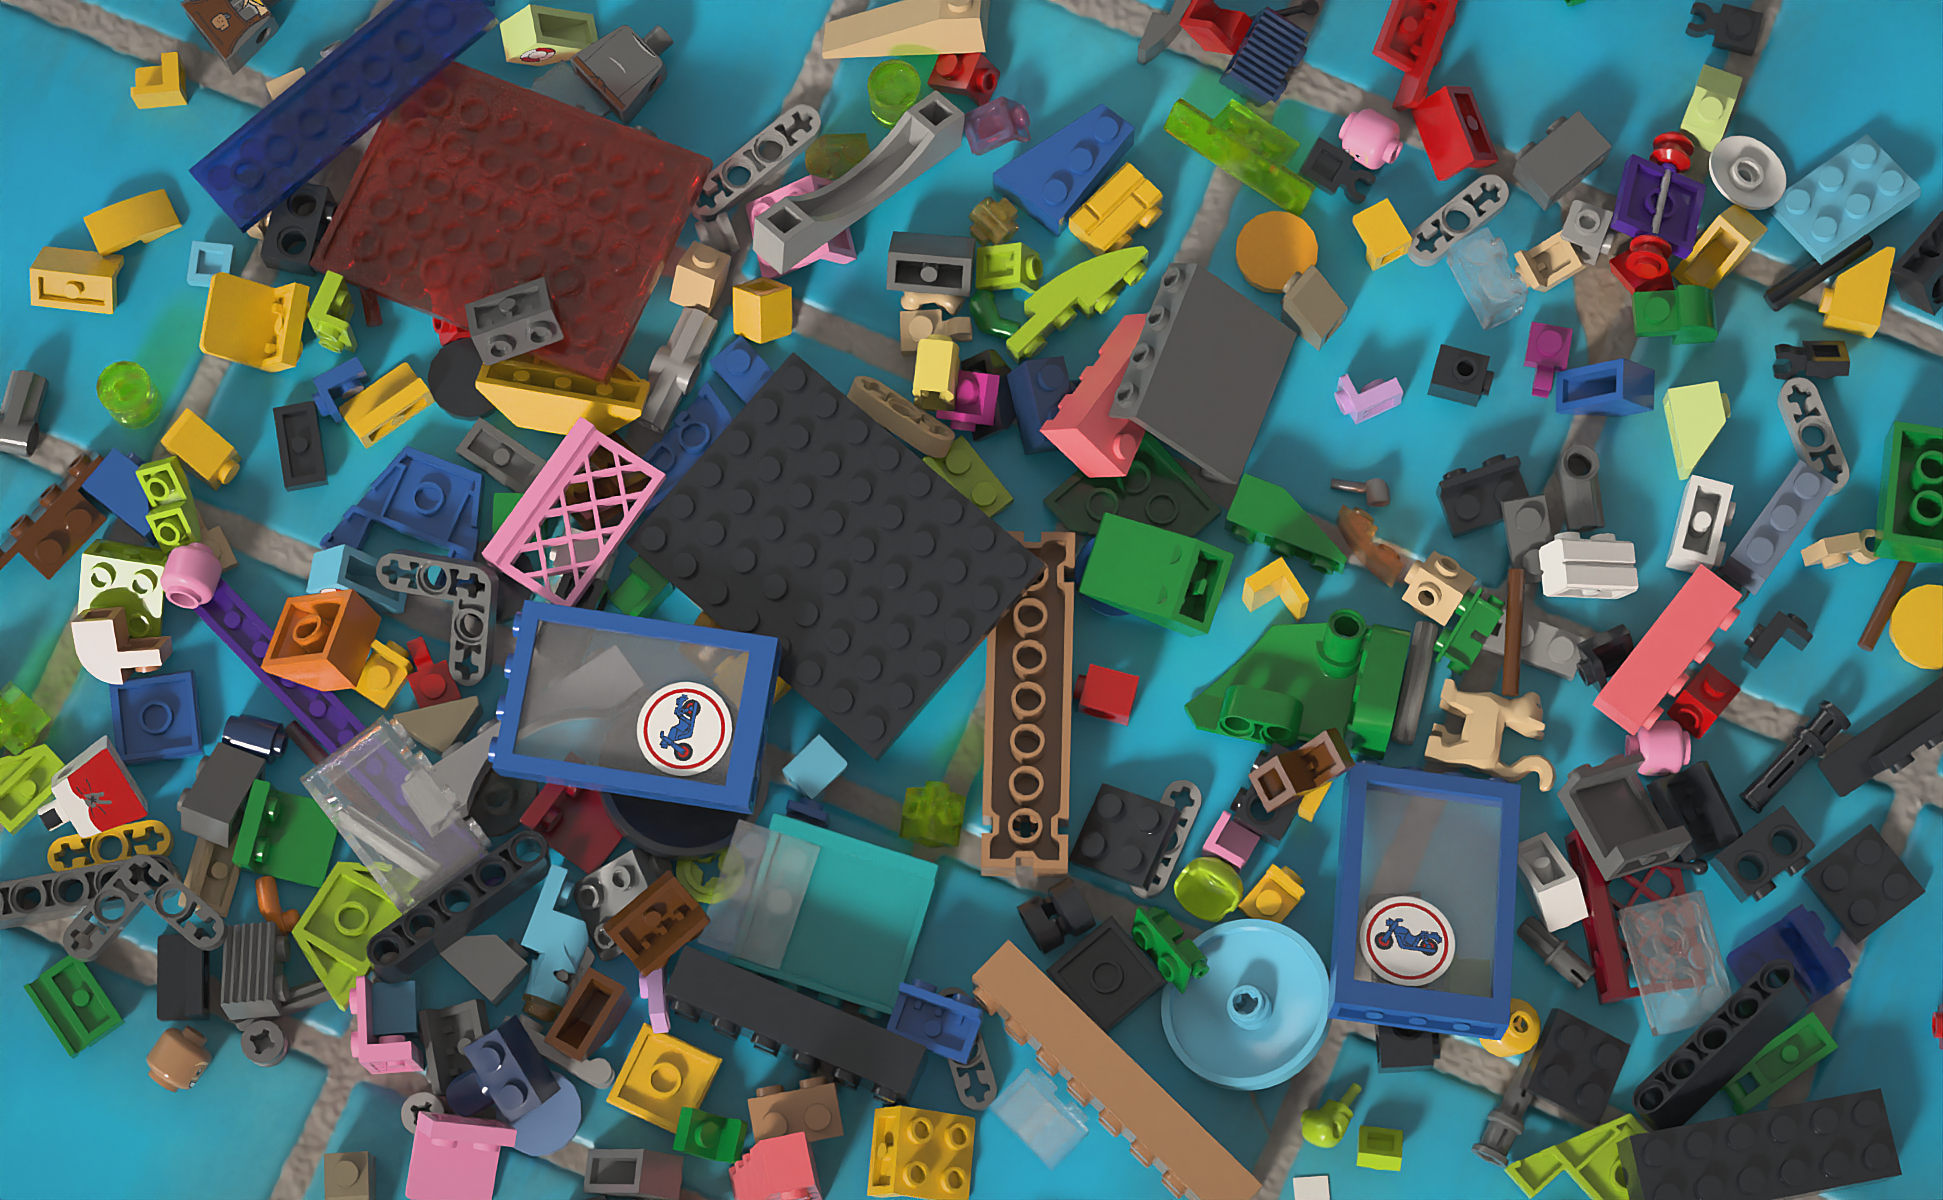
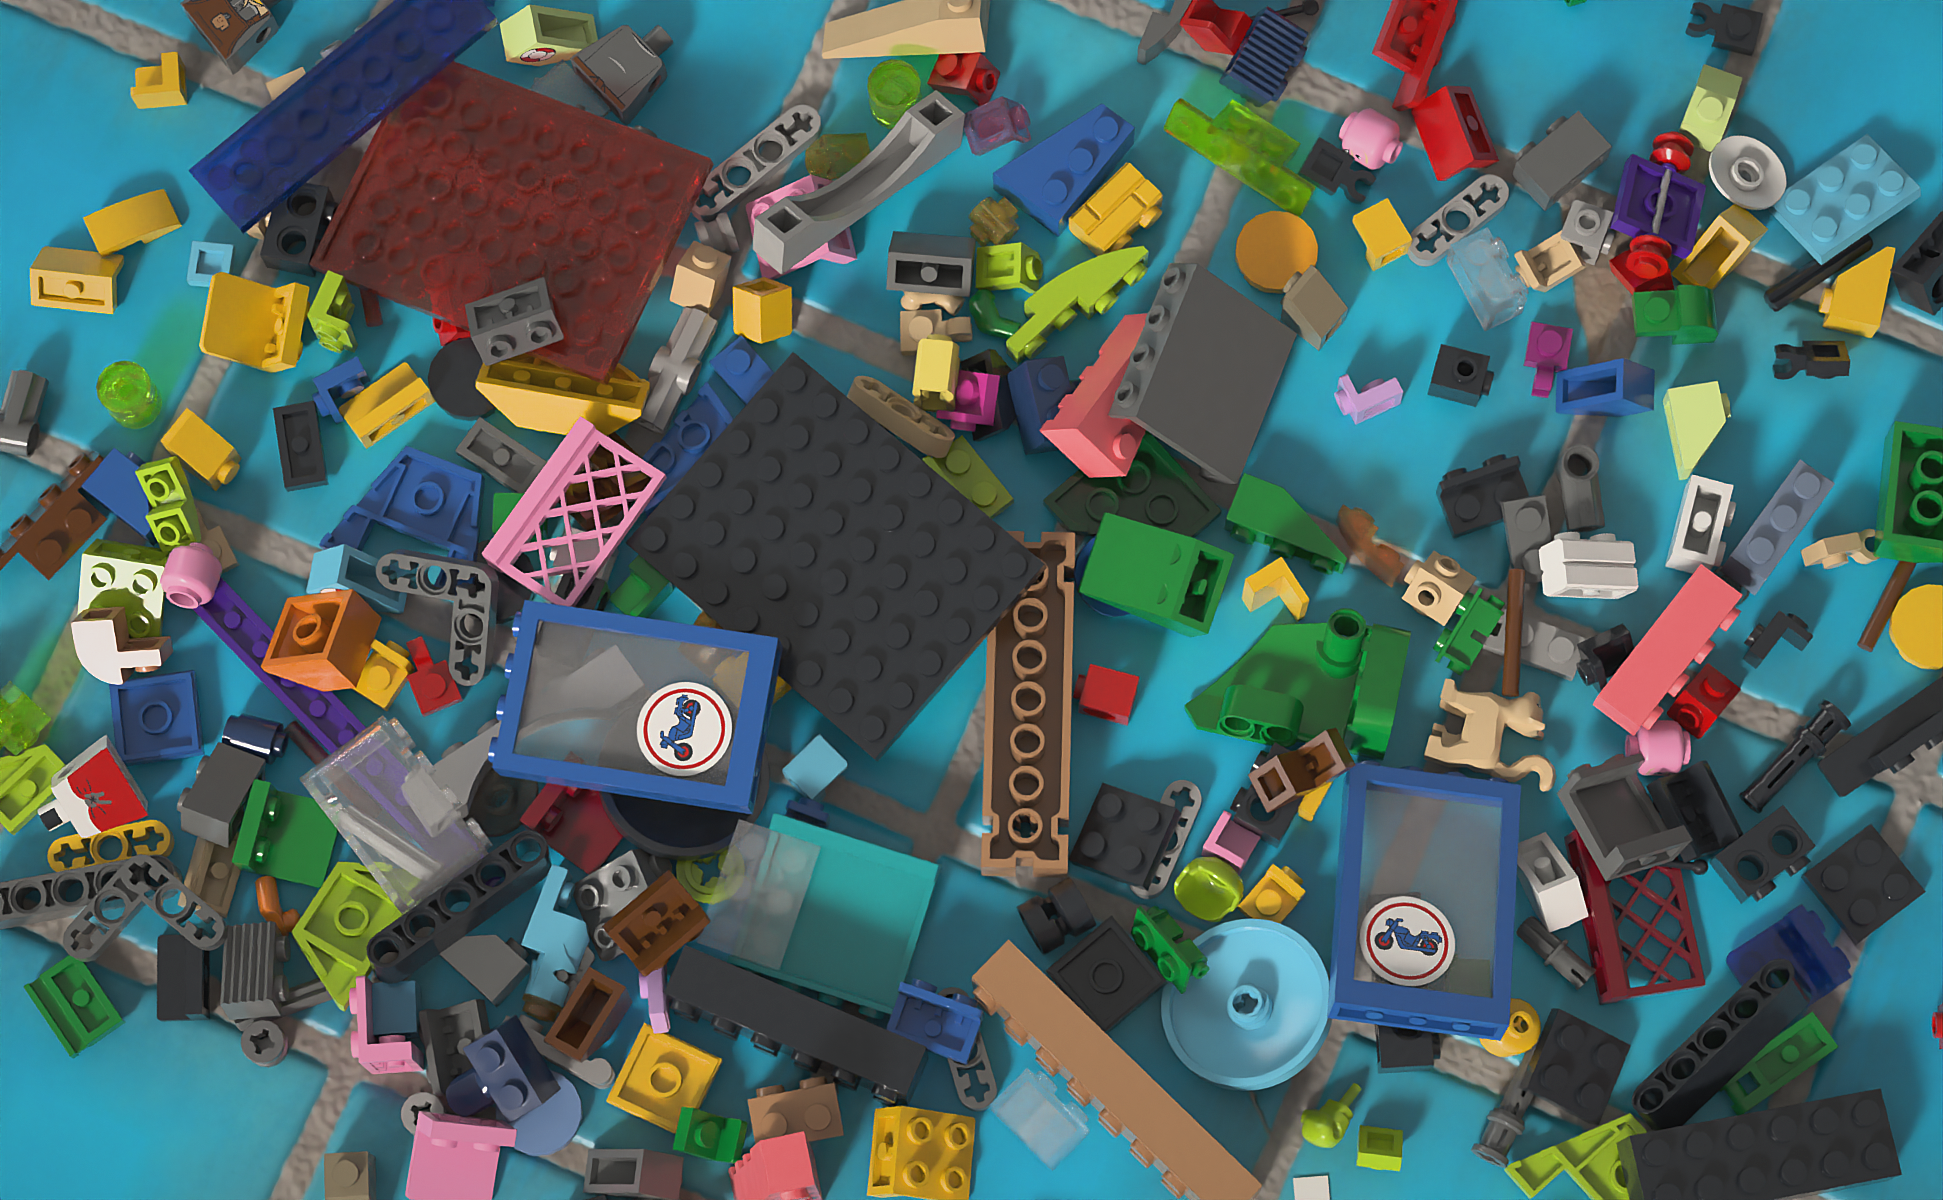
(178, 1058): medium nougat head -> none
(442, 724): dark tan slope -> none
(932, 815): clear neon green brick -> none
(1375, 489): dark grey hand -> none
(1414, 683): light grey axle -> none
(1675, 961): clear plate -> none
(1814, 404): light grey beam -> none

